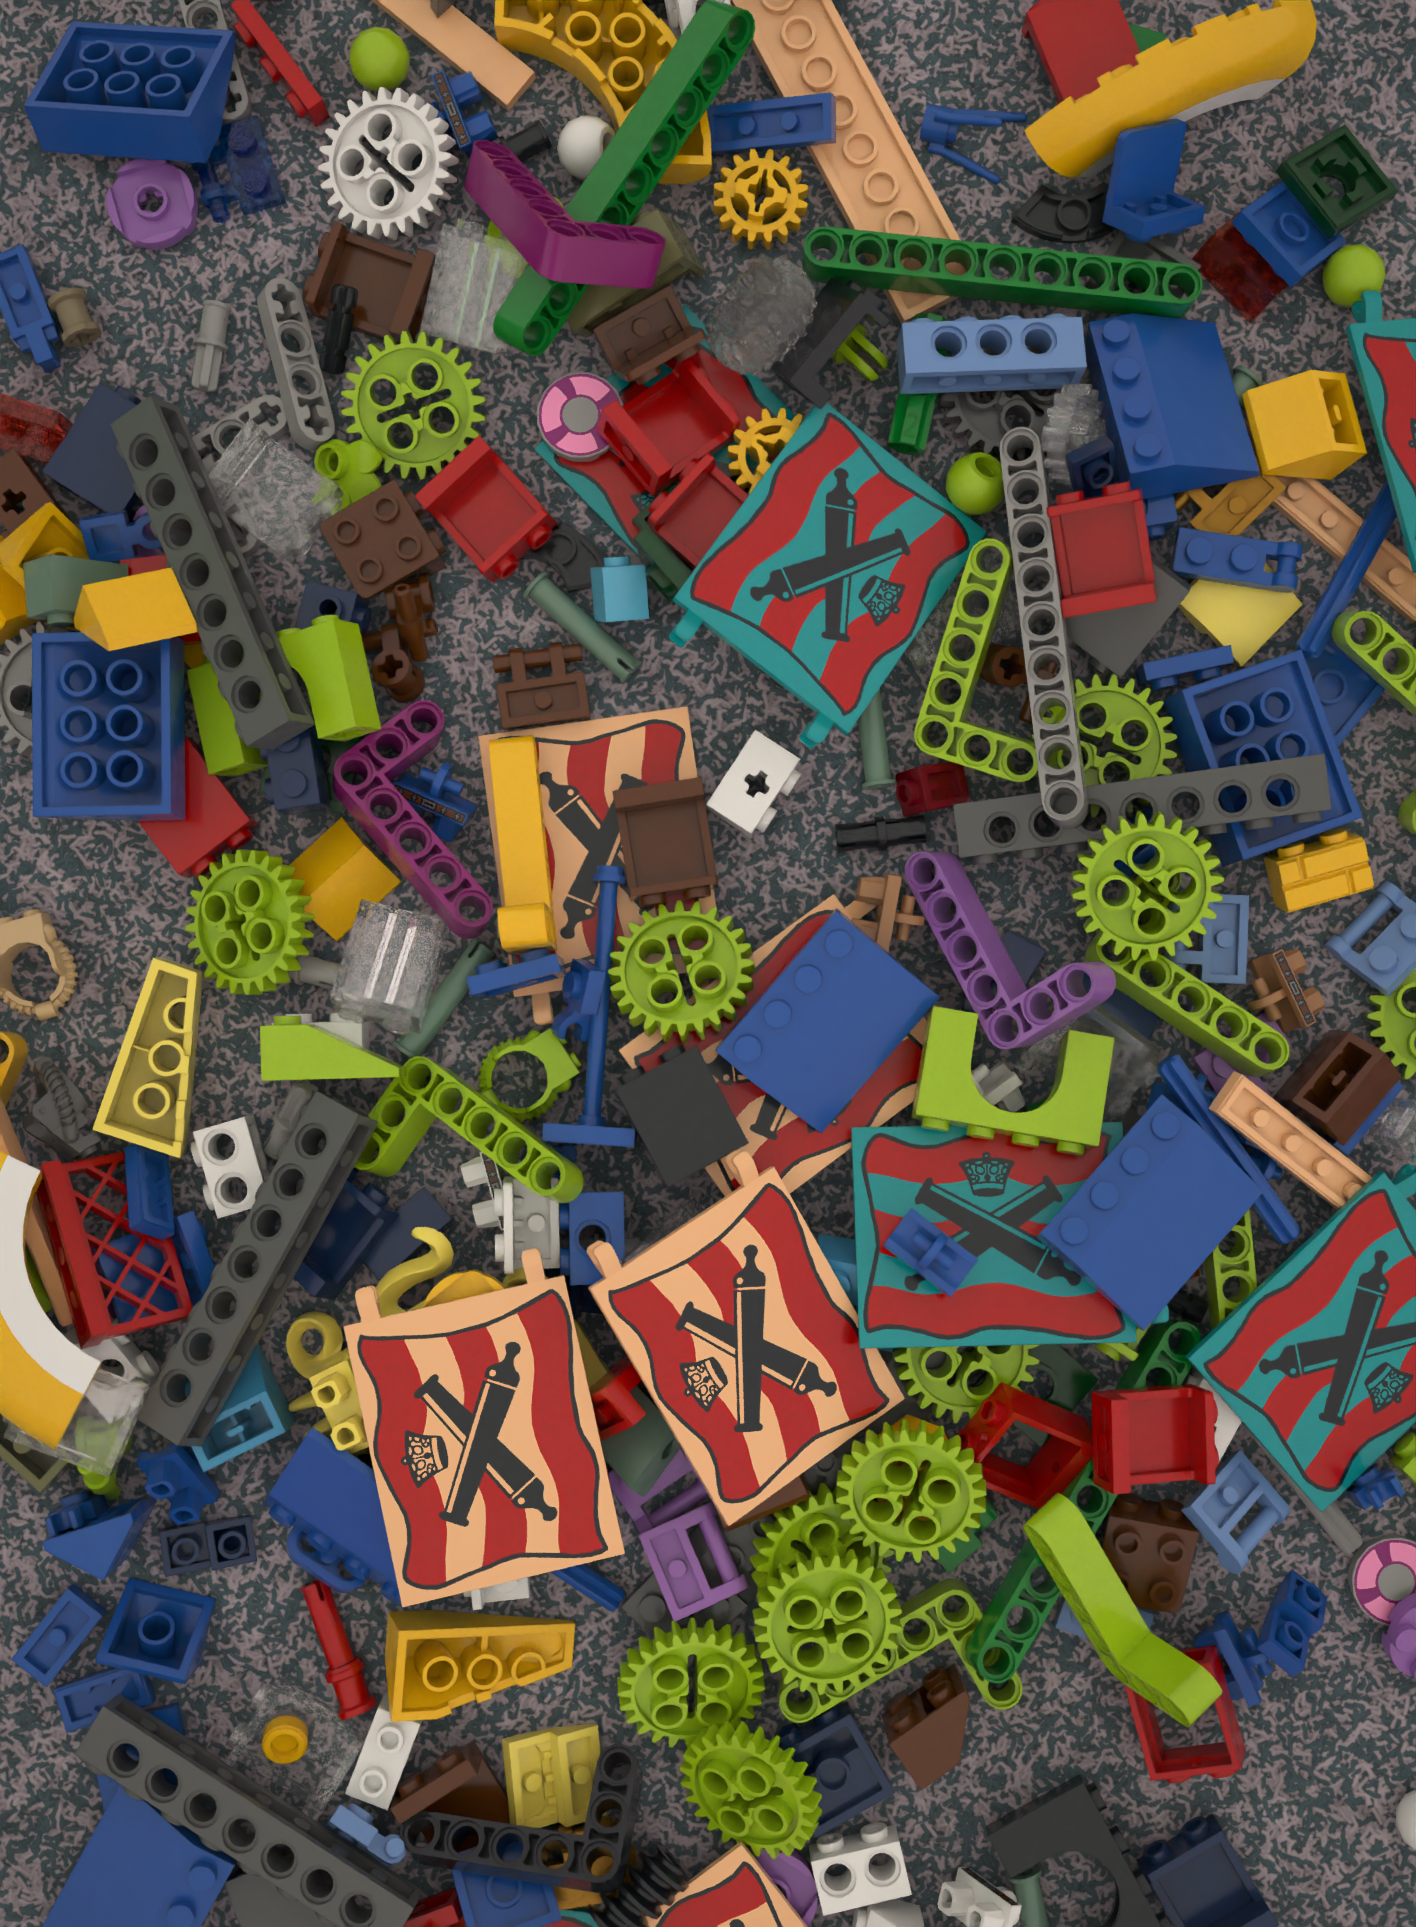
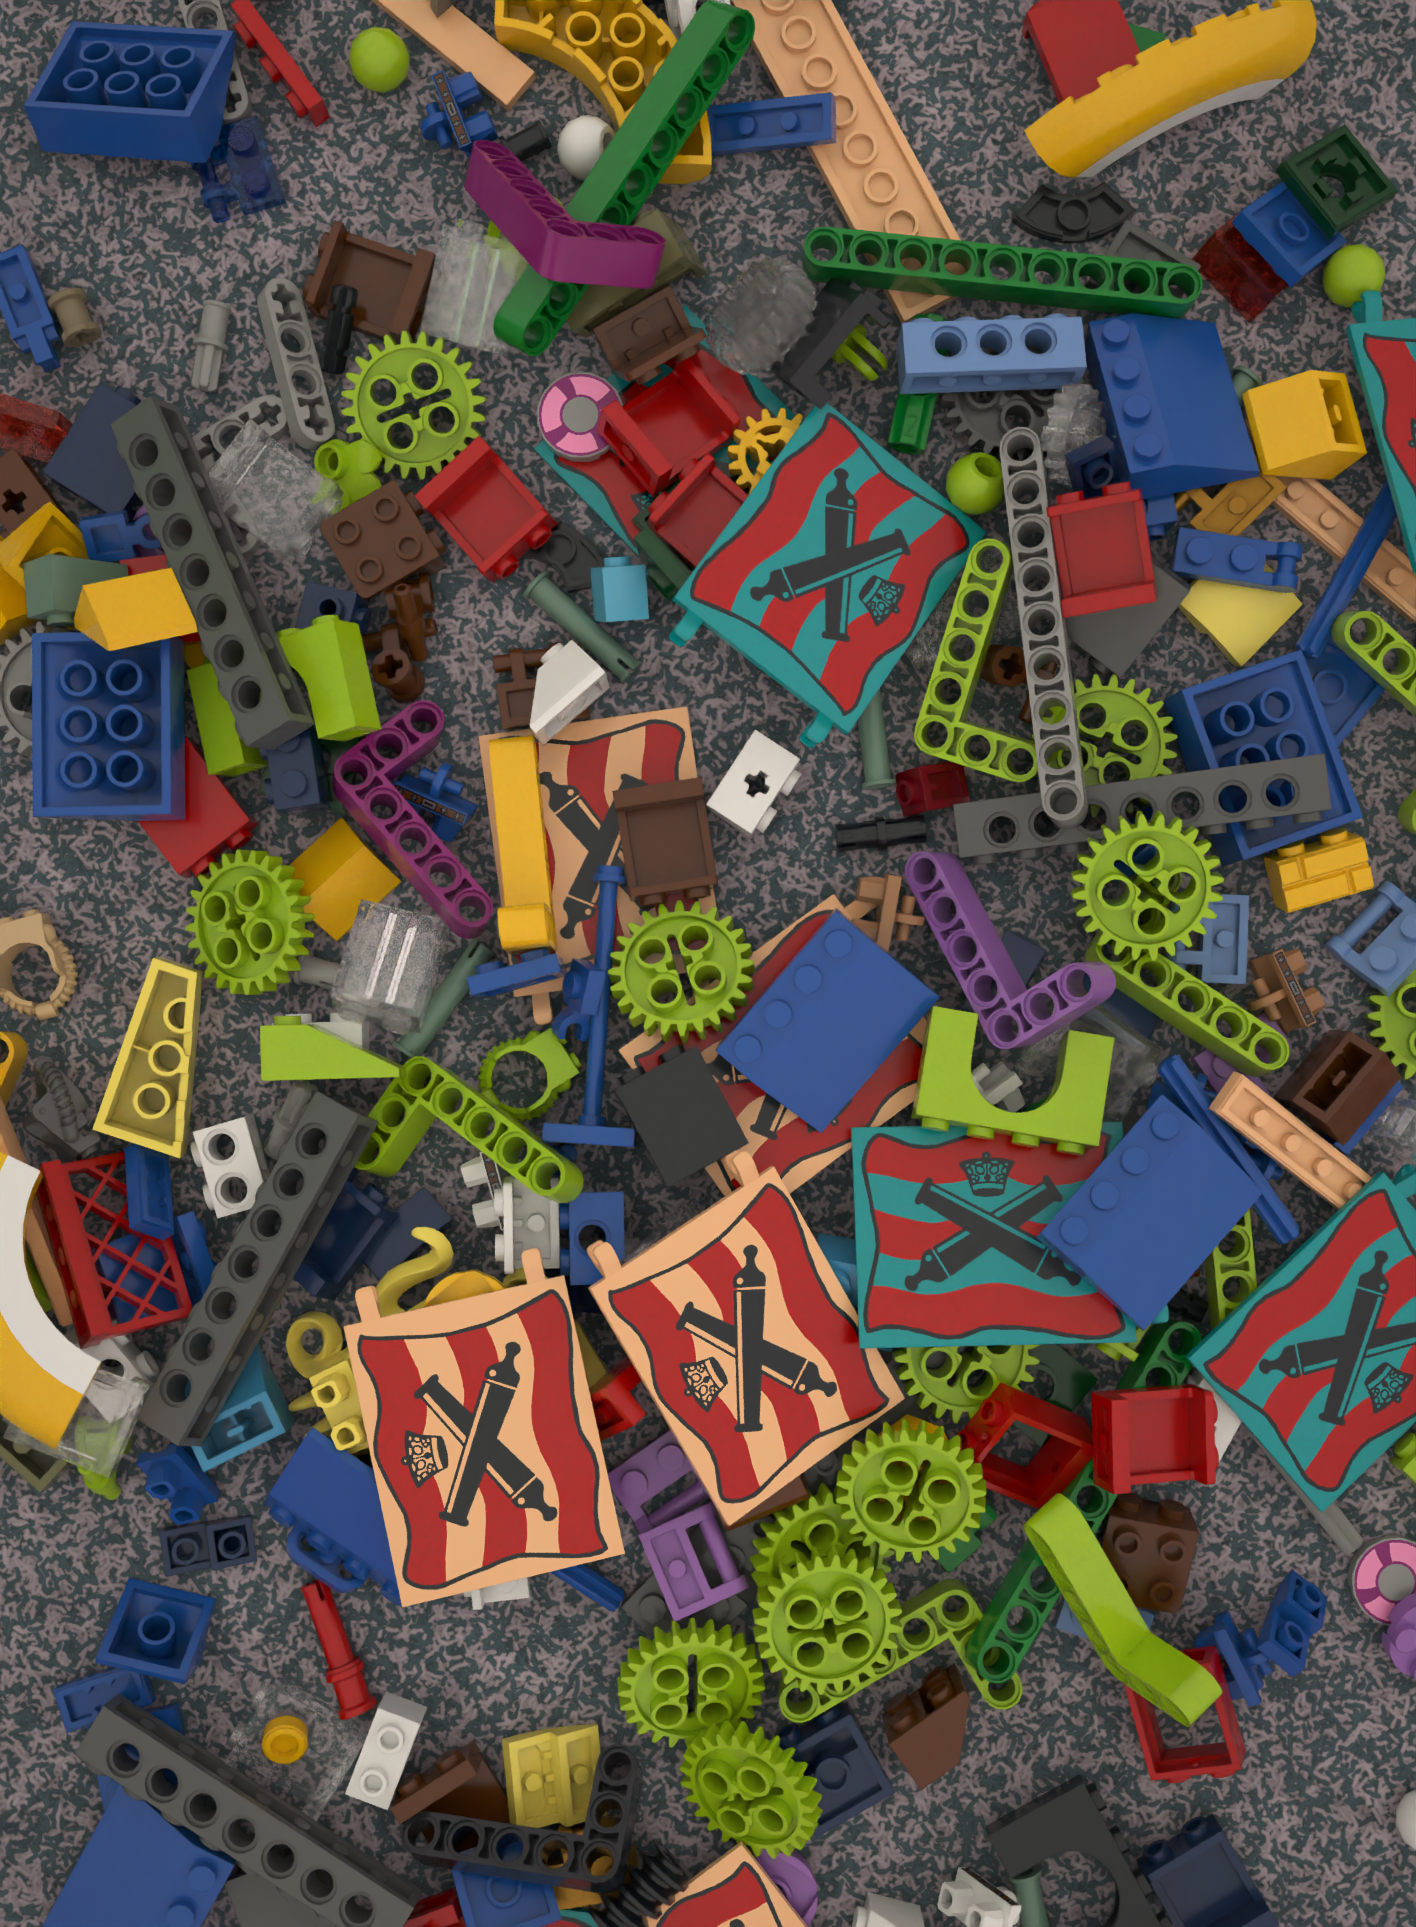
(59, 1635): blue plate -> none
(74, 1511): blue plate -> none
(105, 1540): blue slope -> none
(129, 193): medium lavender plate -> none
(355, 1827): medium blue plate -> none
(413, 132): white gear -> none
(461, 1657): yellow wedge -> none
(564, 689): none -> white slope
(642, 1450): sand green torso -> none
(744, 192): yellow gear -> none
(863, 1881): white brick -> none
(930, 1252): blue hips -> none
(942, 126): blue plant -> none
(1144, 180): blue bracket -> none
(1202, 665): blue plate -> none
(1221, 1506): medium blue plate -> none
(1375, 1488): blue plate -> none

